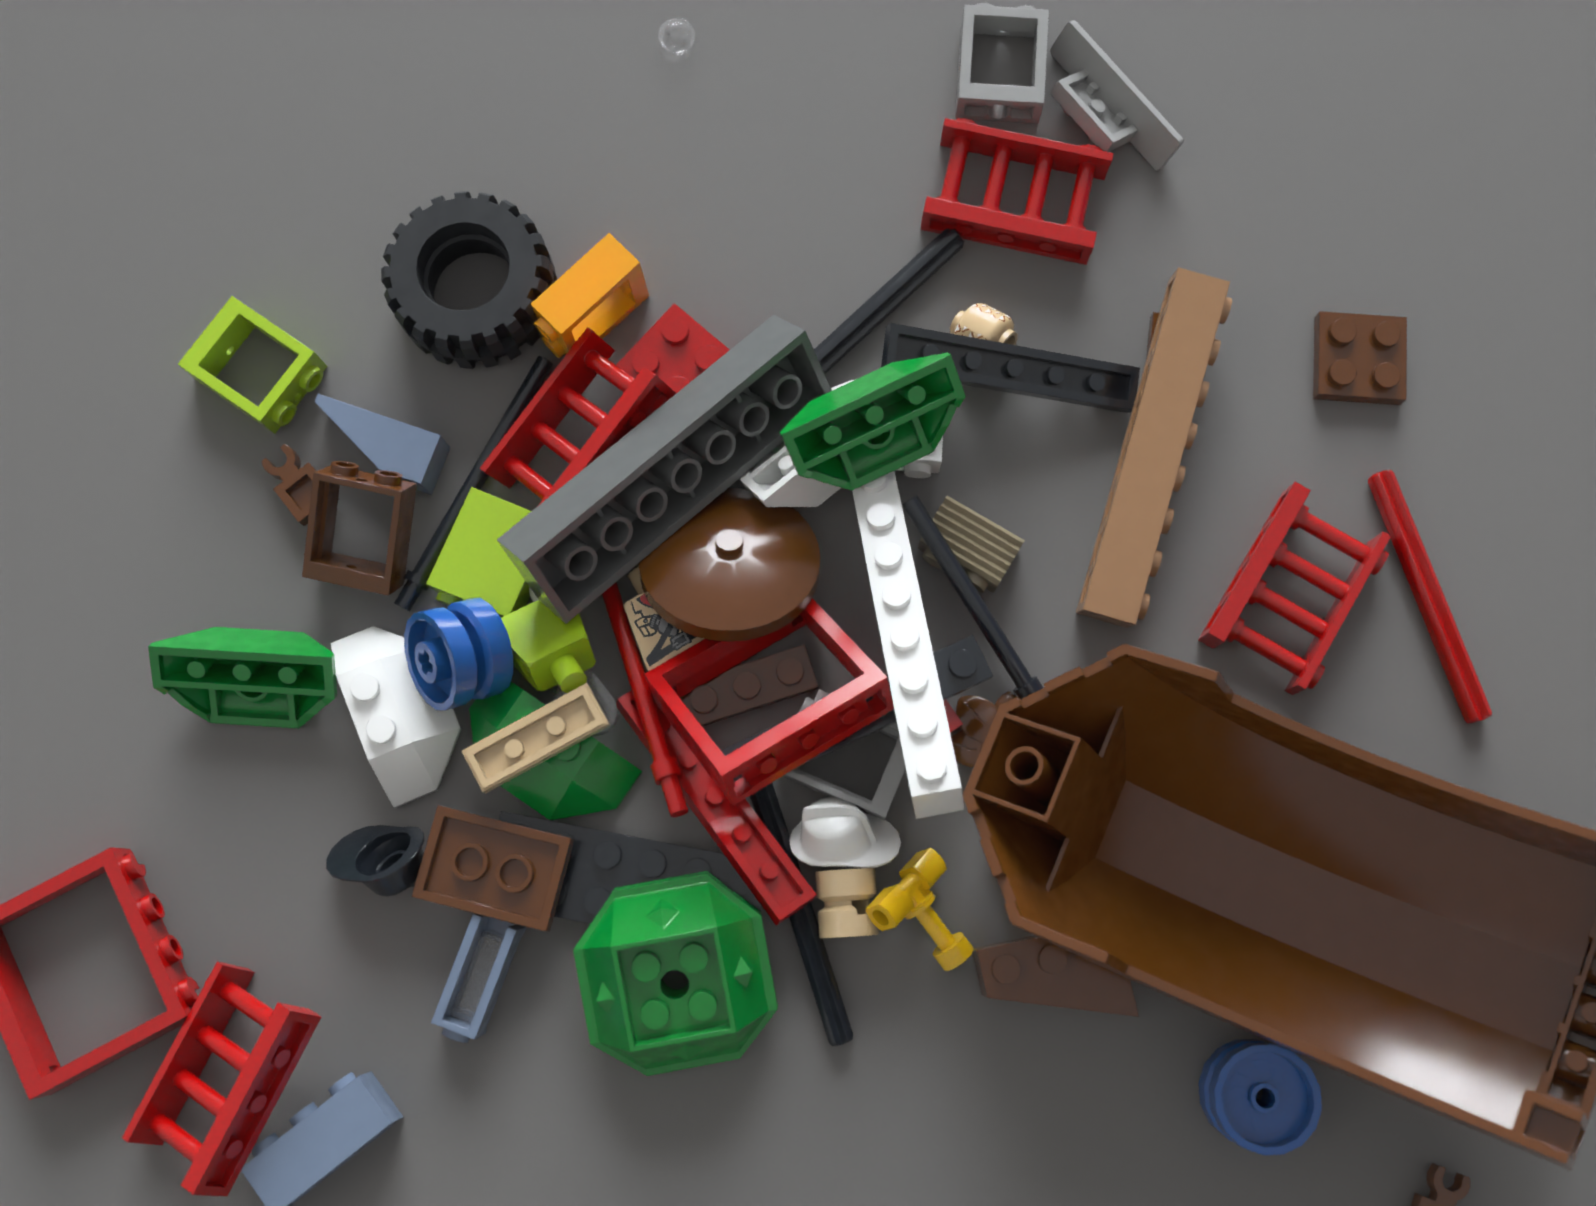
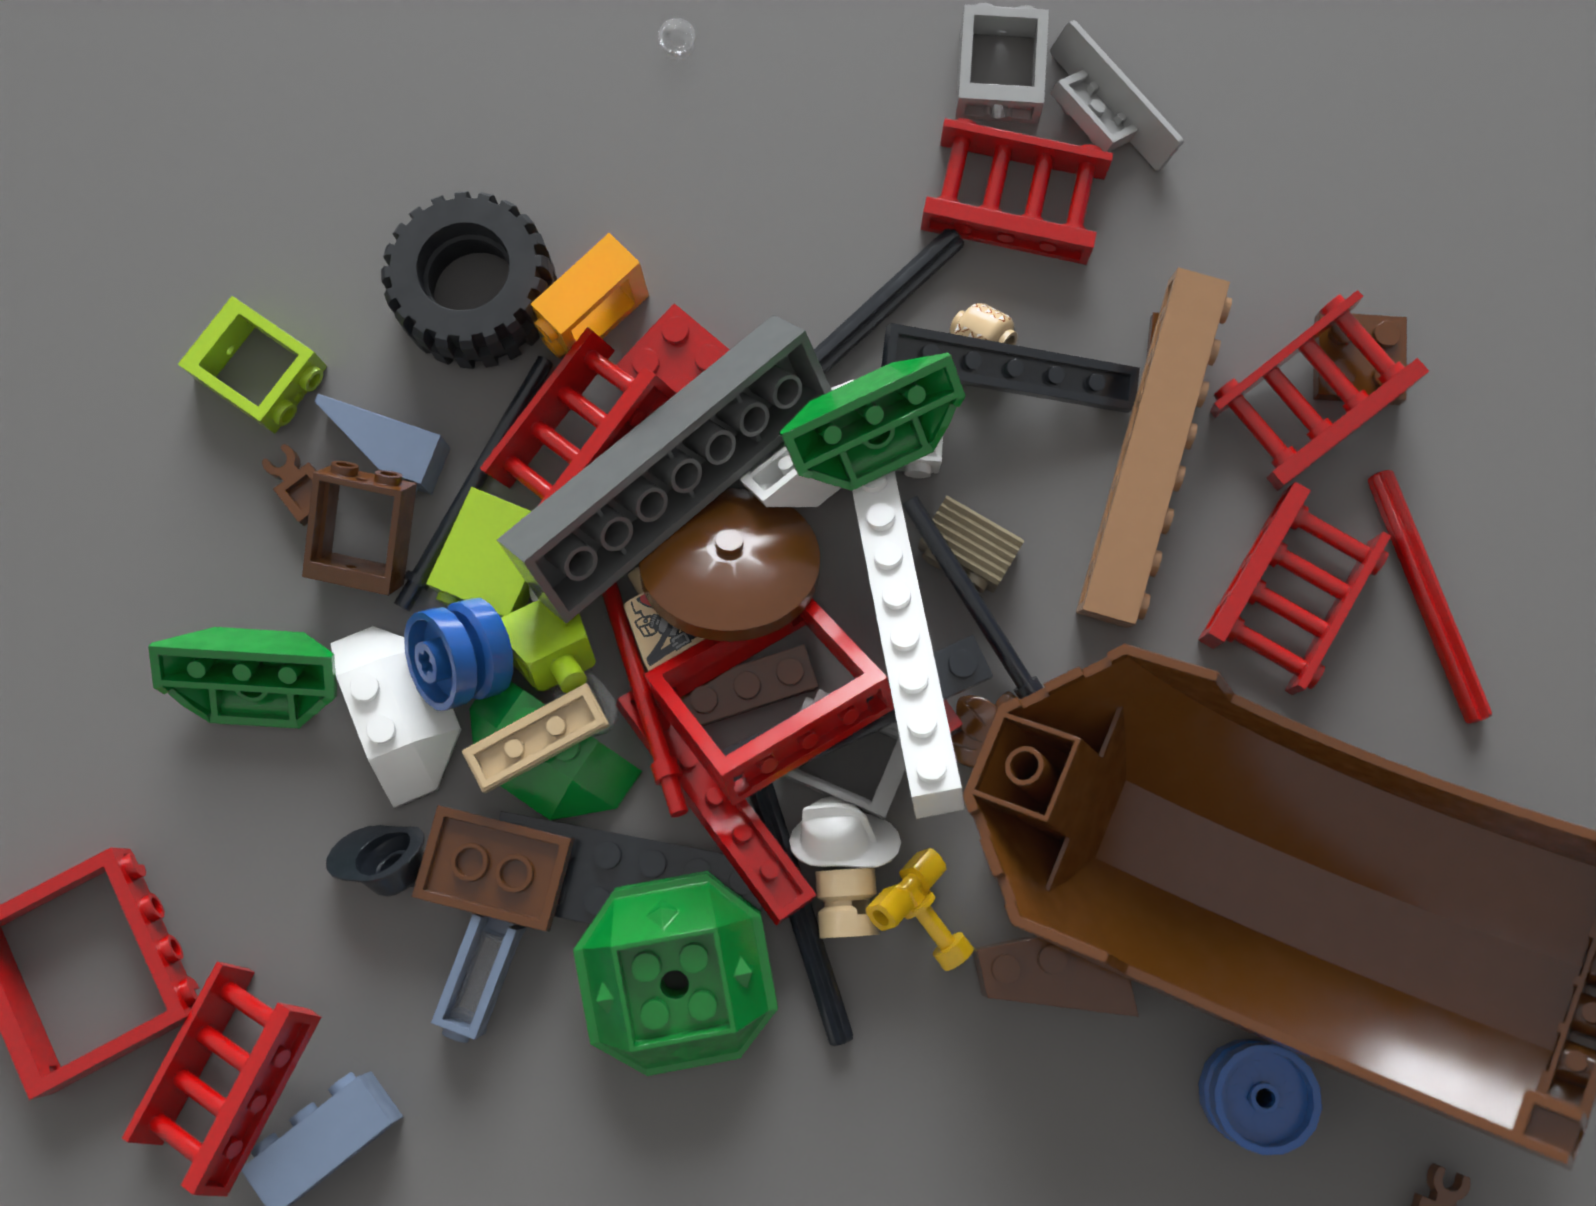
(1322, 433): none -> red fence

